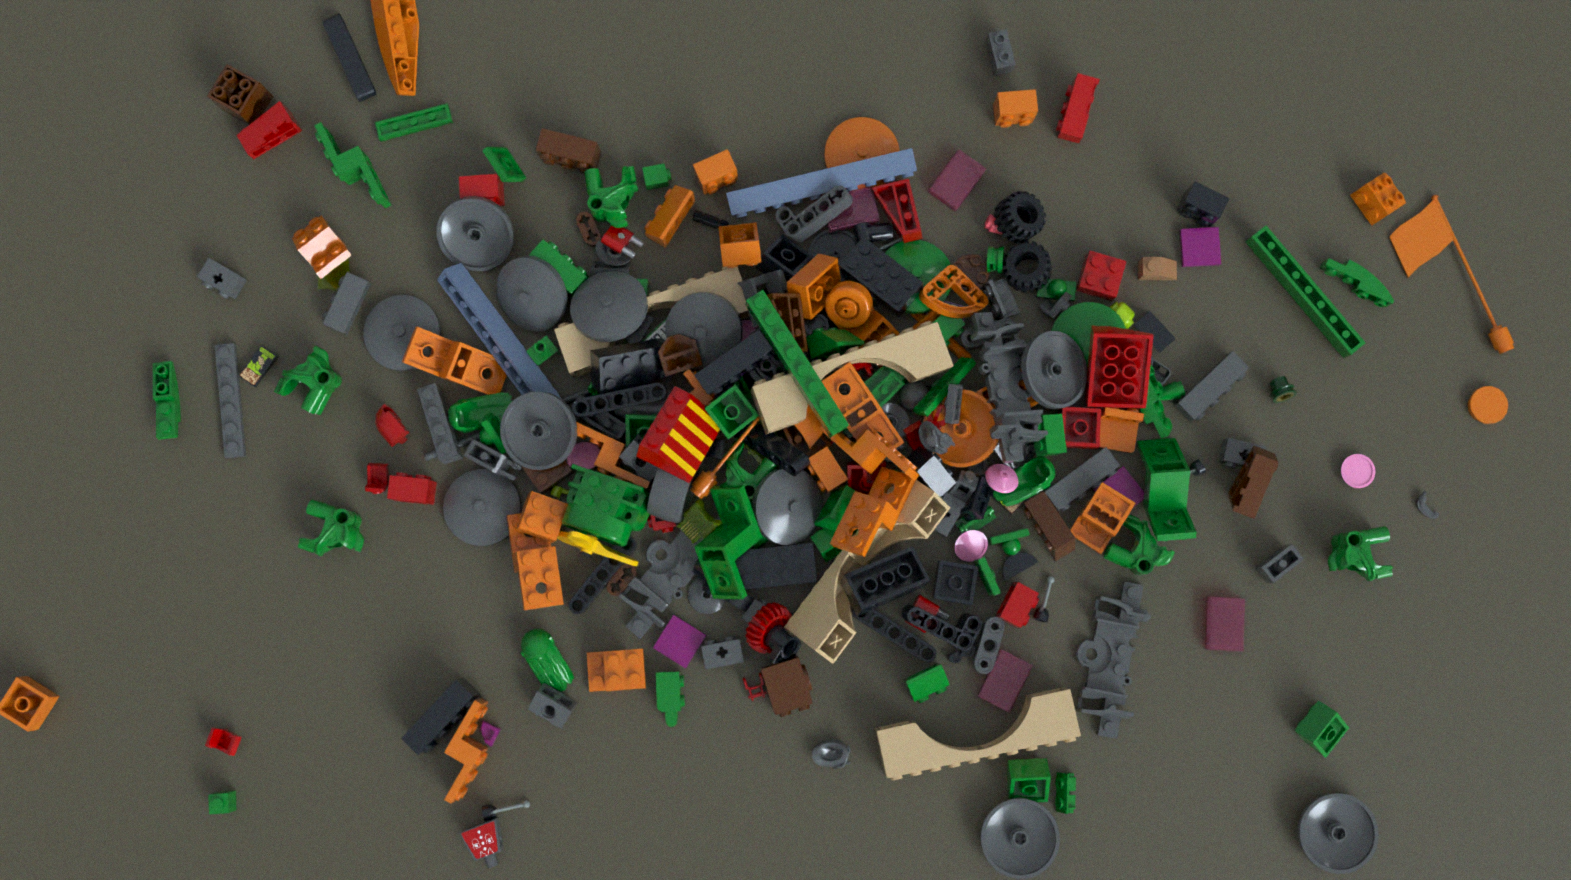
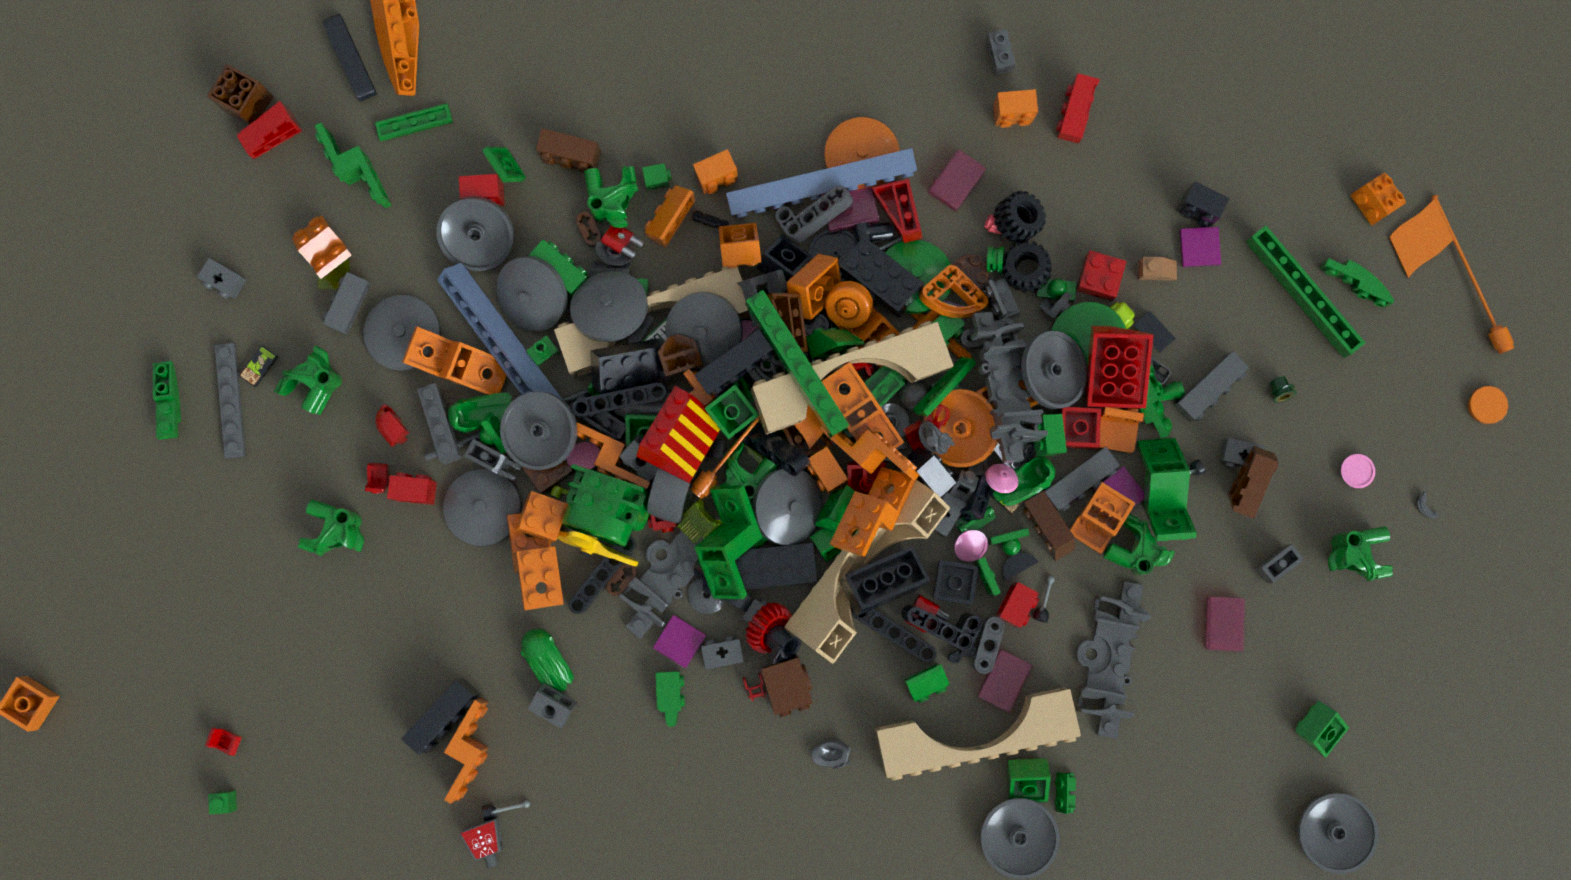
(489, 732): magenta tile -> none
(616, 670): orange bracket -> none
(953, 403): dark grey plate -> none

